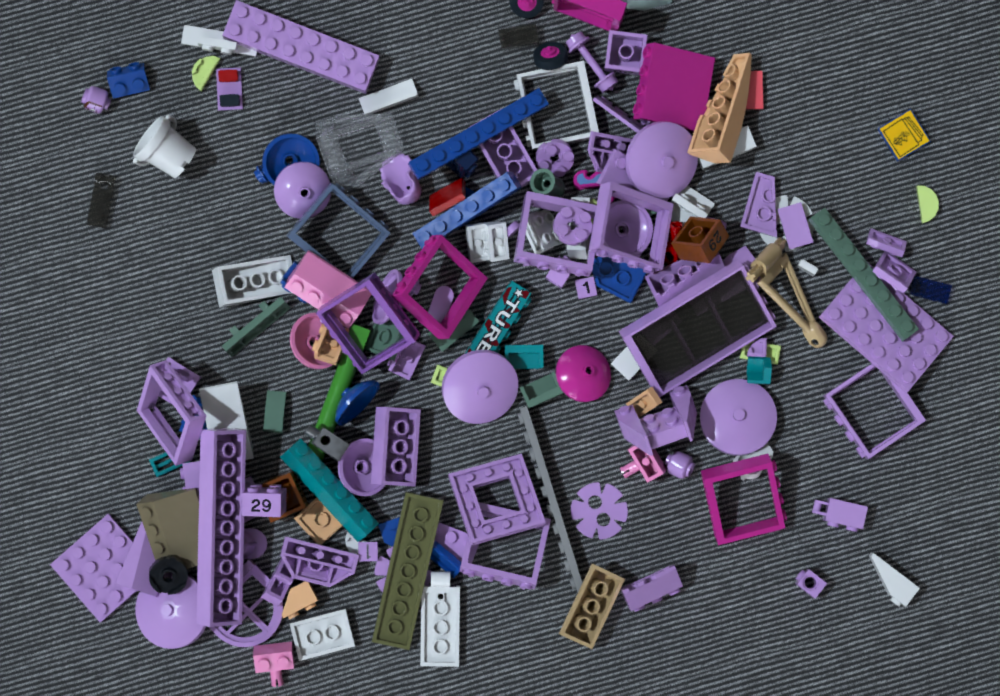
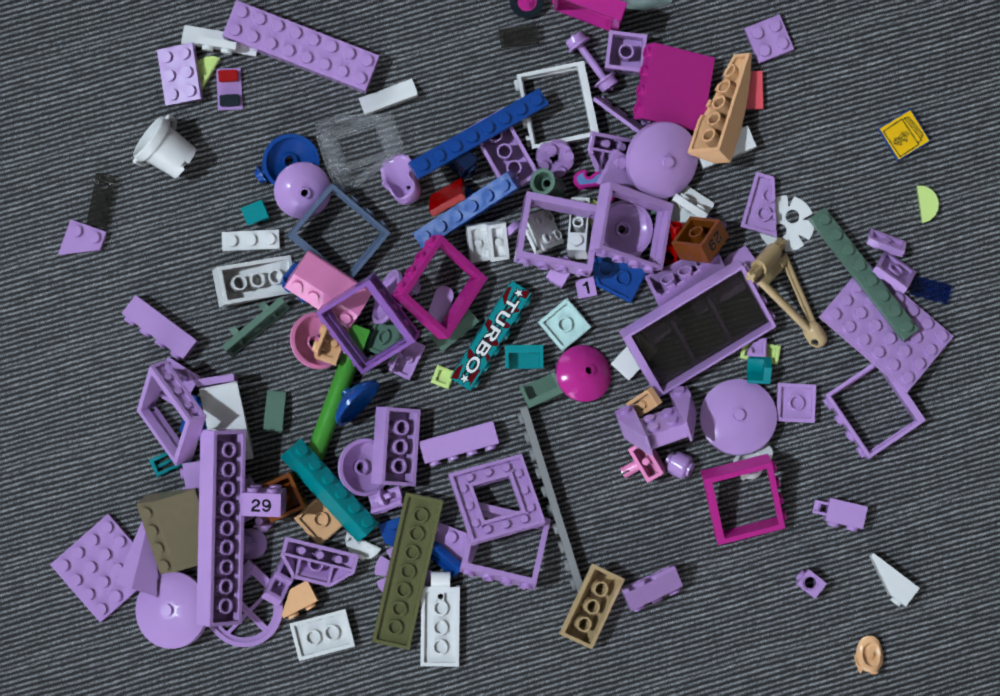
(82, 239): none -> lavender wing
(95, 99): lavender head -> none
(128, 80): blue bracket -> none
(161, 328): none -> lavender brick
(168, 564): black plate -> none
(180, 74): none -> lavender plate
(216, 380): none -> lavender plate
(250, 240): none -> white plate
(255, 212): none -> teal panel
(262, 524): none -> lavender plate
(273, 659): bright pink brick -> none
(334, 447): flat silver torso -> none
(367, 551): lavender tile -> none
(386, 500): none -> lavender hips
(459, 442): none -> lavender brick
(480, 386): lavender dish -> none
(550, 56): black wheel -> none
(563, 230): lavender plate -> none
(564, 324): none -> light aqua plate
(583, 510): lavender piece -> none
(769, 39): none -> lavender plate
(795, 225): lavender piece -> none
(796, 402): none -> lavender plate
(807, 267): white tile -> none
(869, 655): none -> light nougat hat

